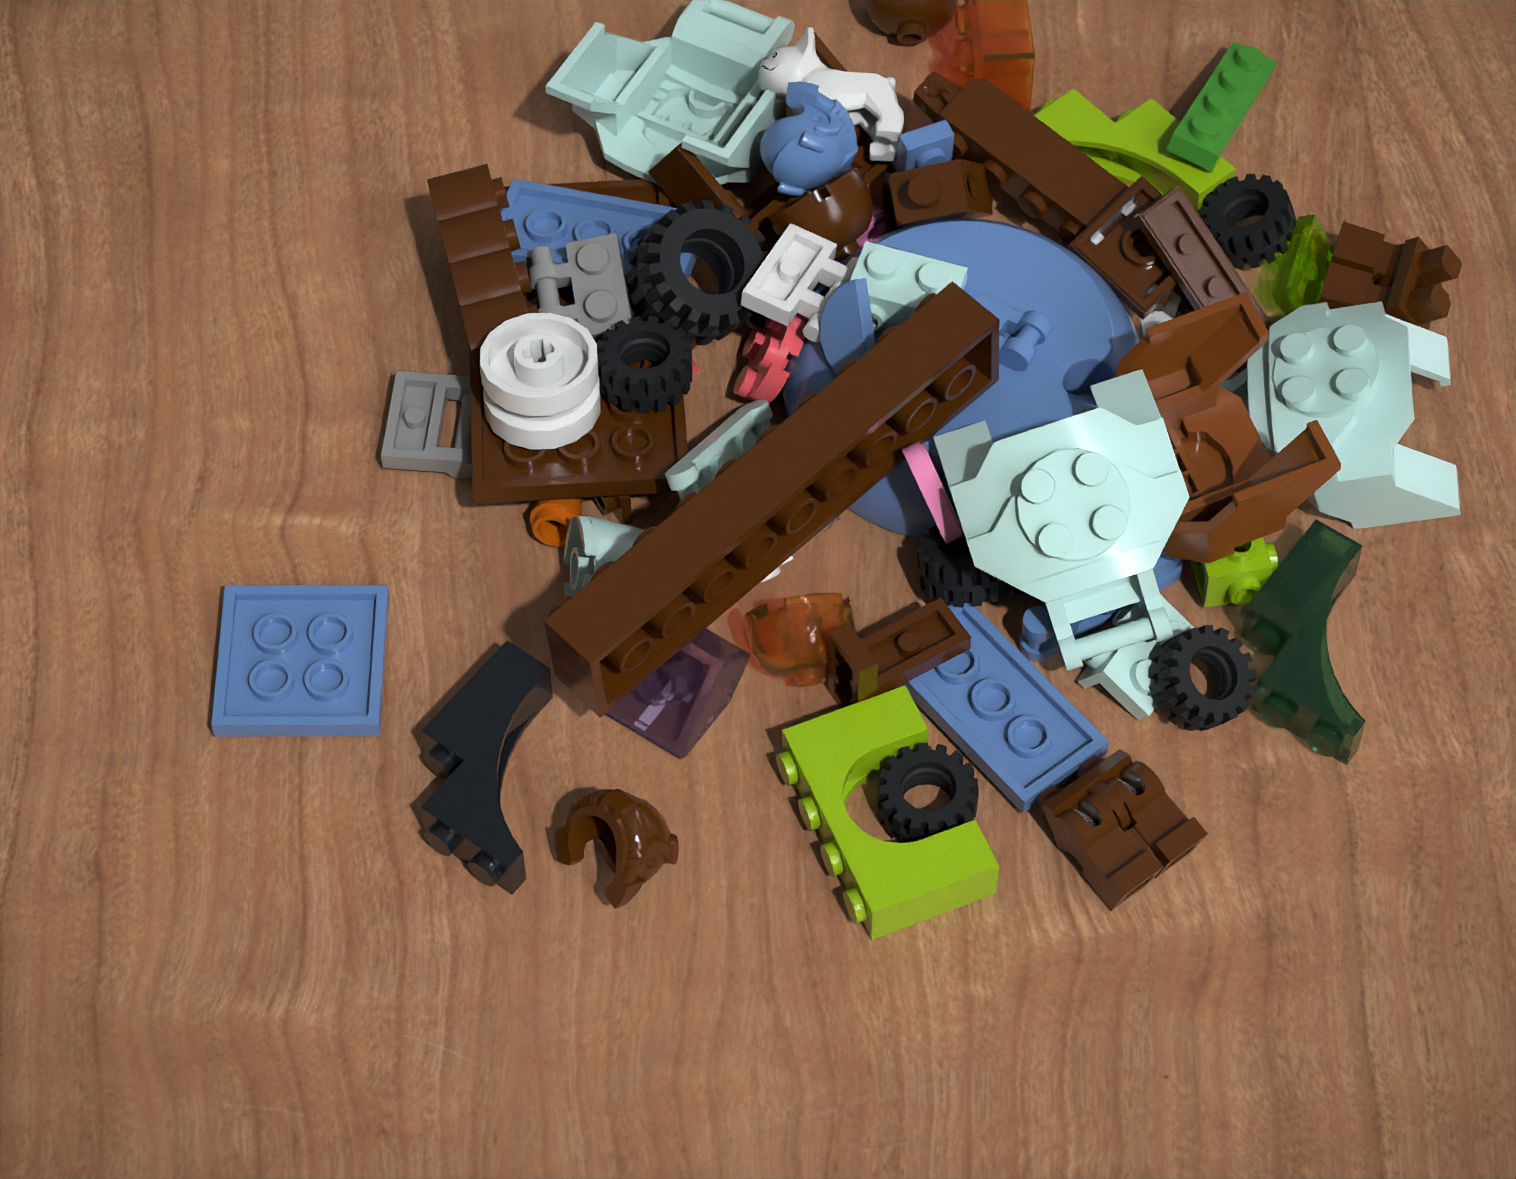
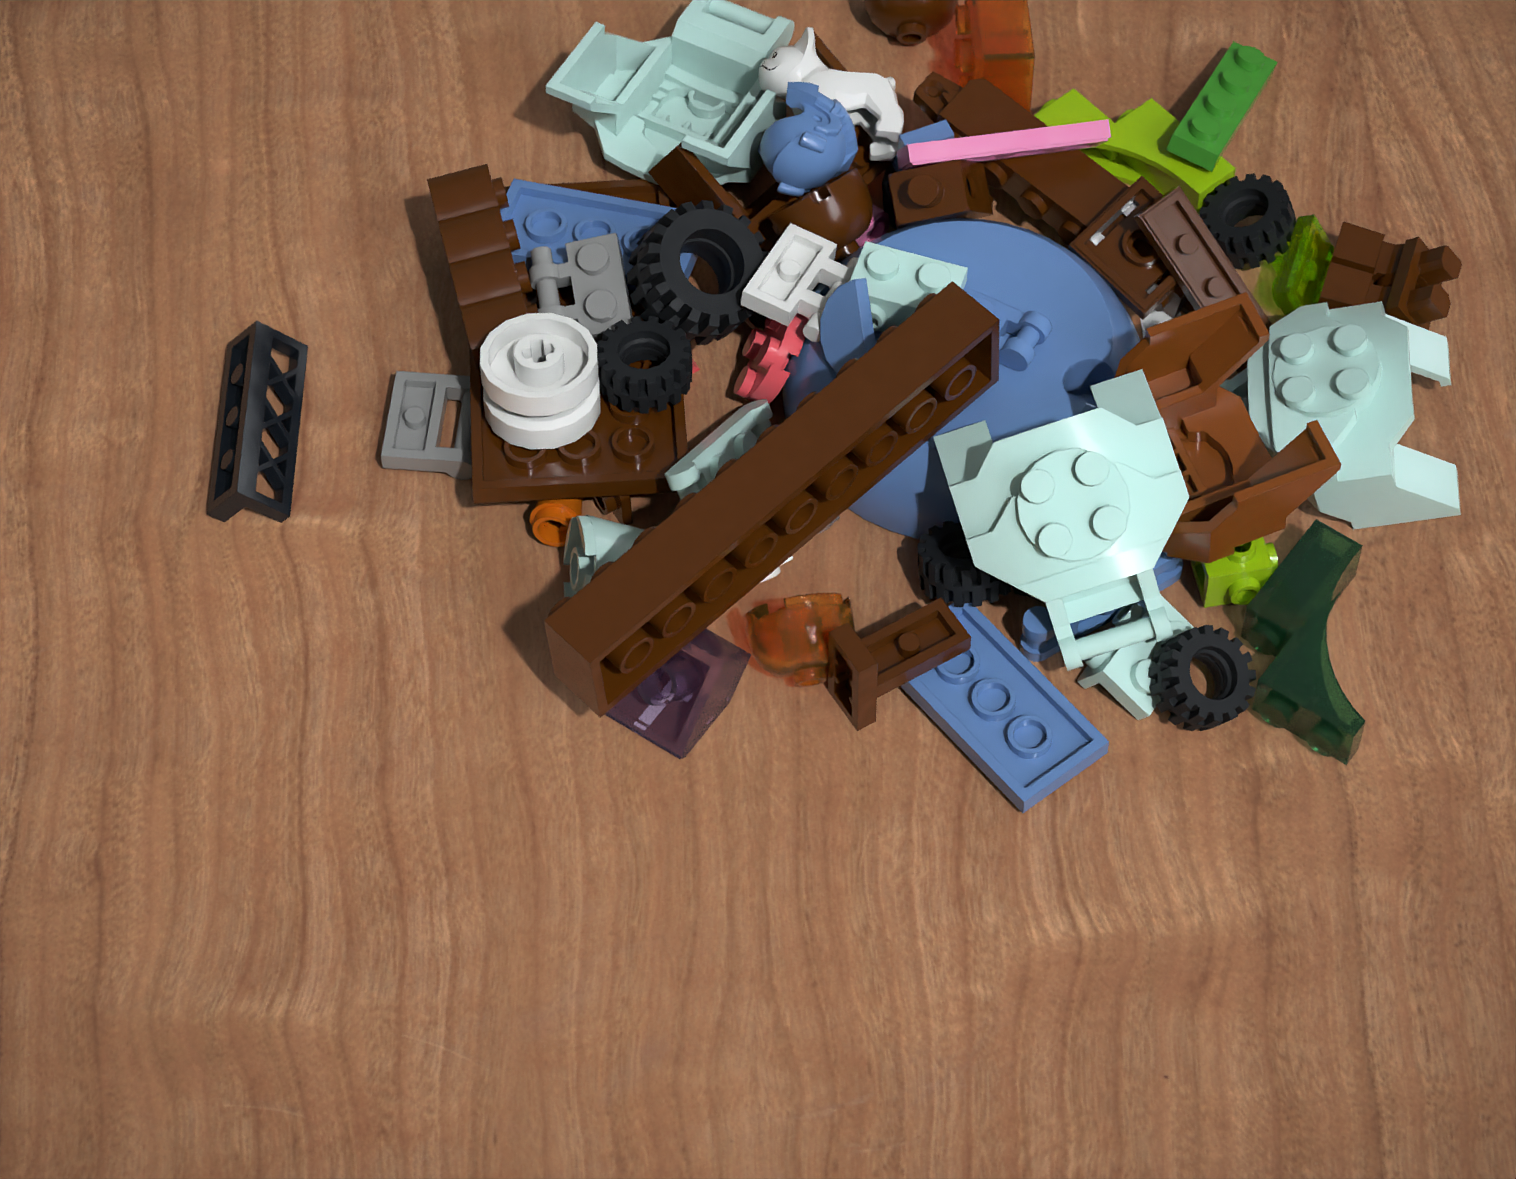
(243, 409): none -> black fence
(301, 660): medium blue plate -> none
(471, 750): black arch -> none
(630, 836): reddish brown helmet -> none
(884, 880): lime arch -> none
(925, 768): black tyre -> none
(933, 491): bright pink tile -> none
(1005, 144): none -> bright pink tile
(1098, 807): reddish brown hips -> none

